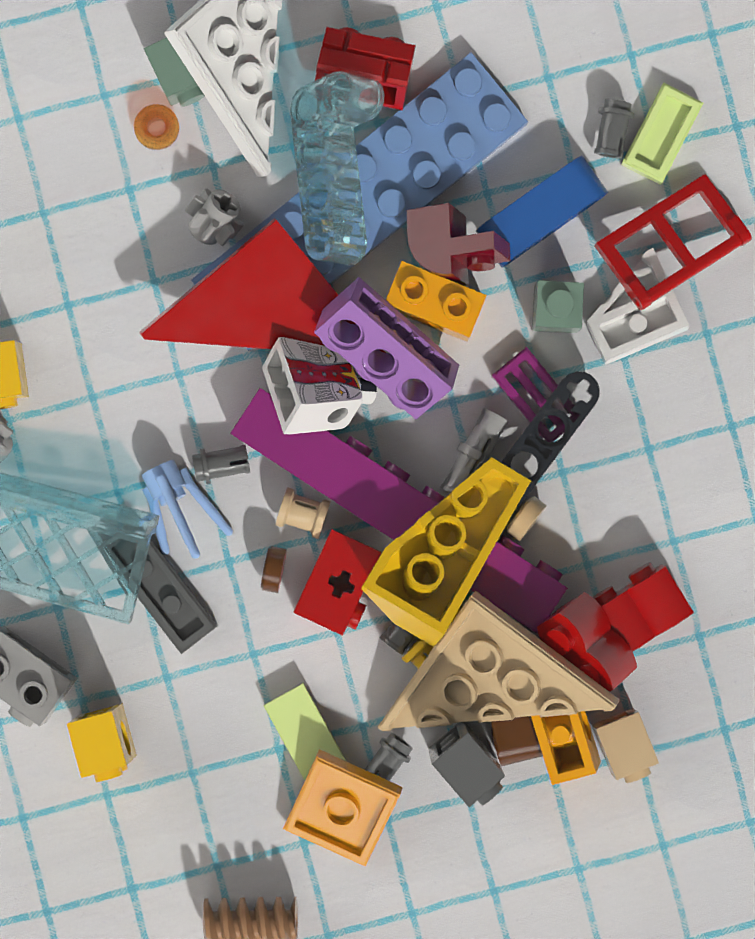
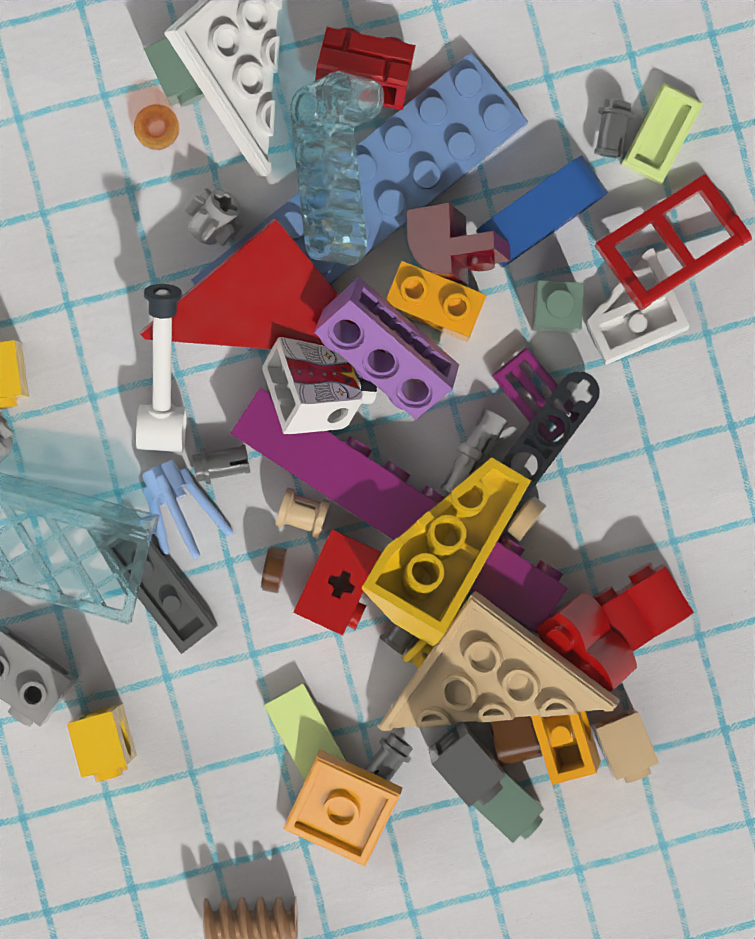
(161, 424): none -> white piece
(513, 810): none -> sand green brick

